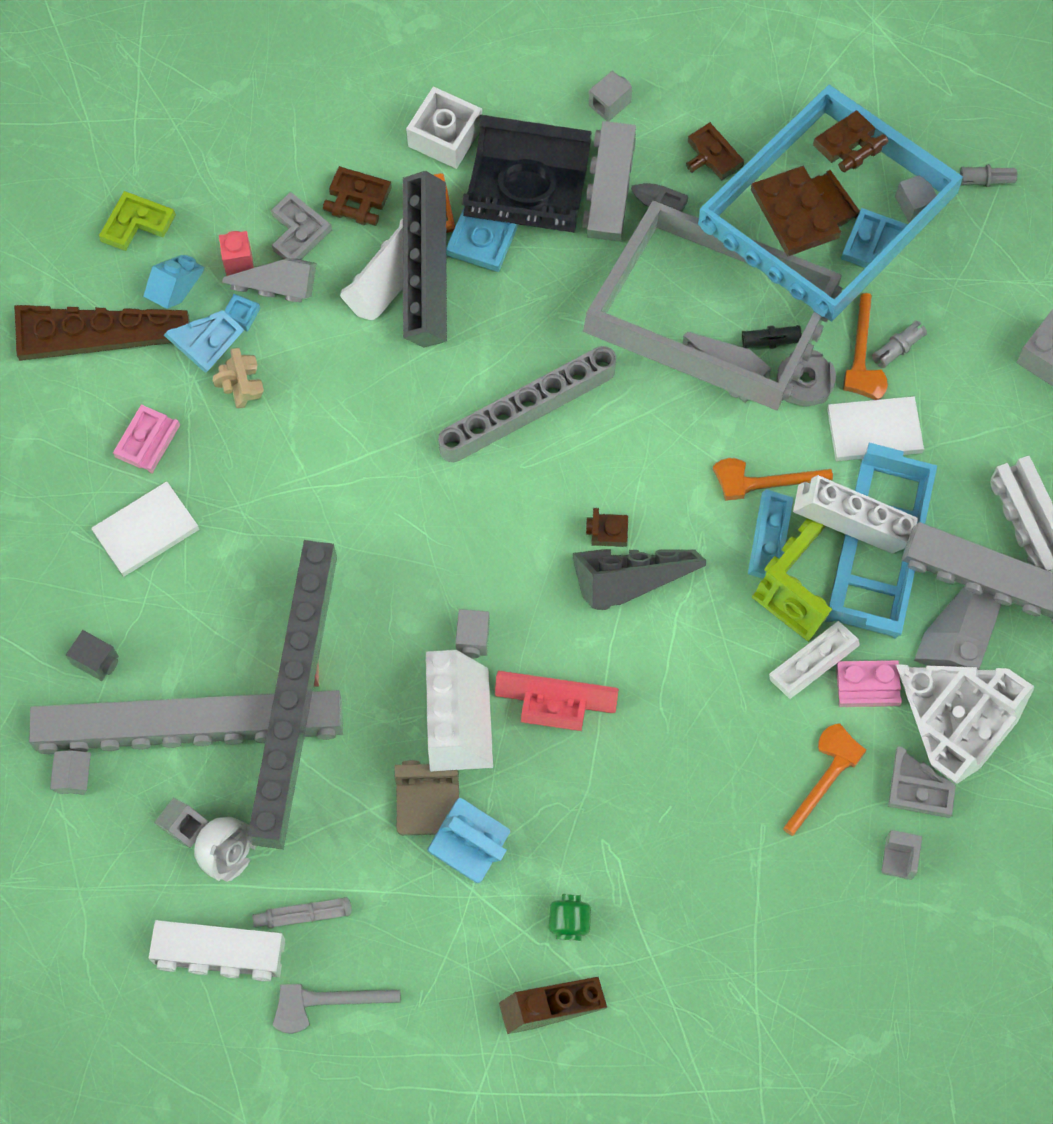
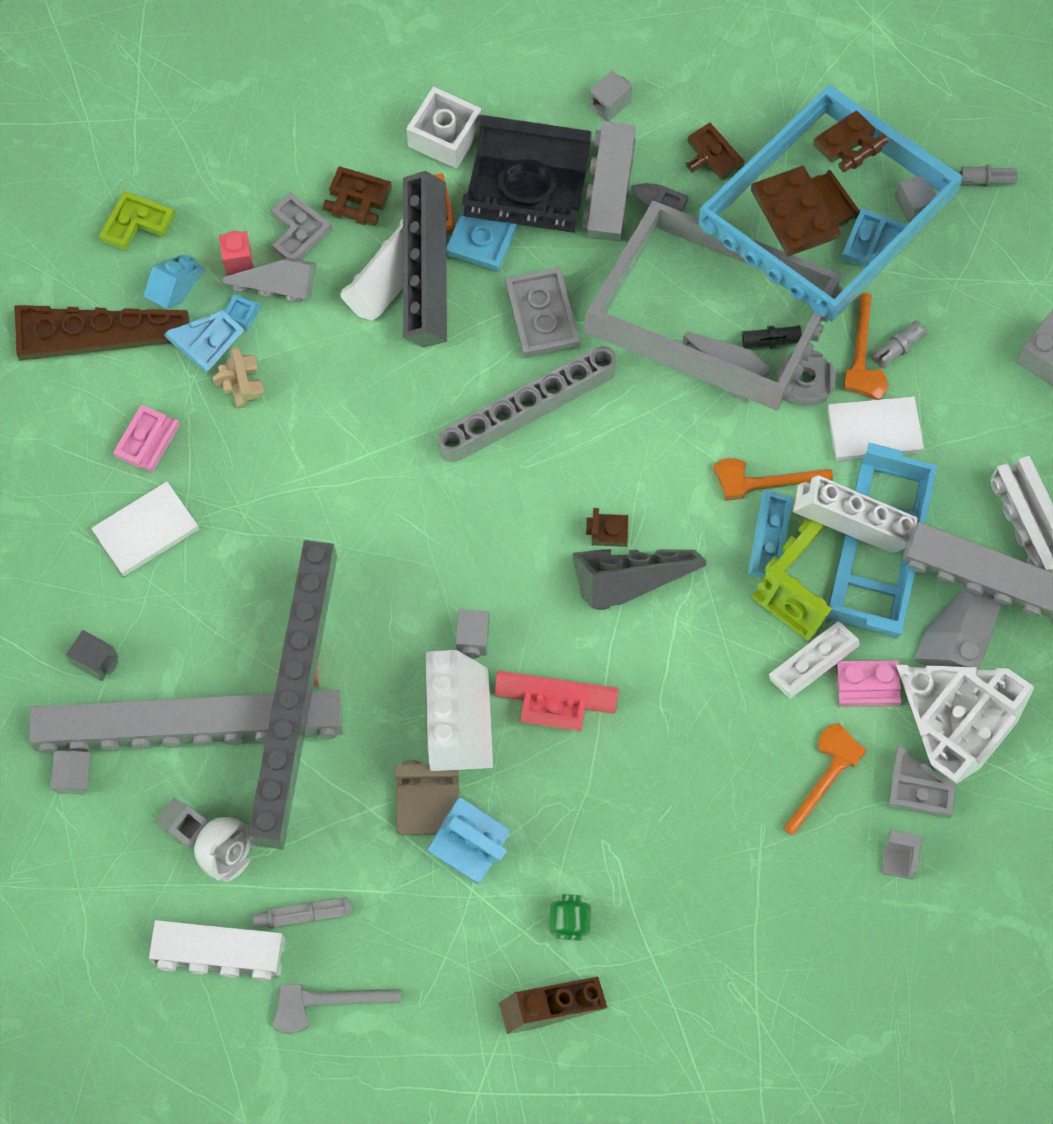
(542, 312): none -> light grey plate

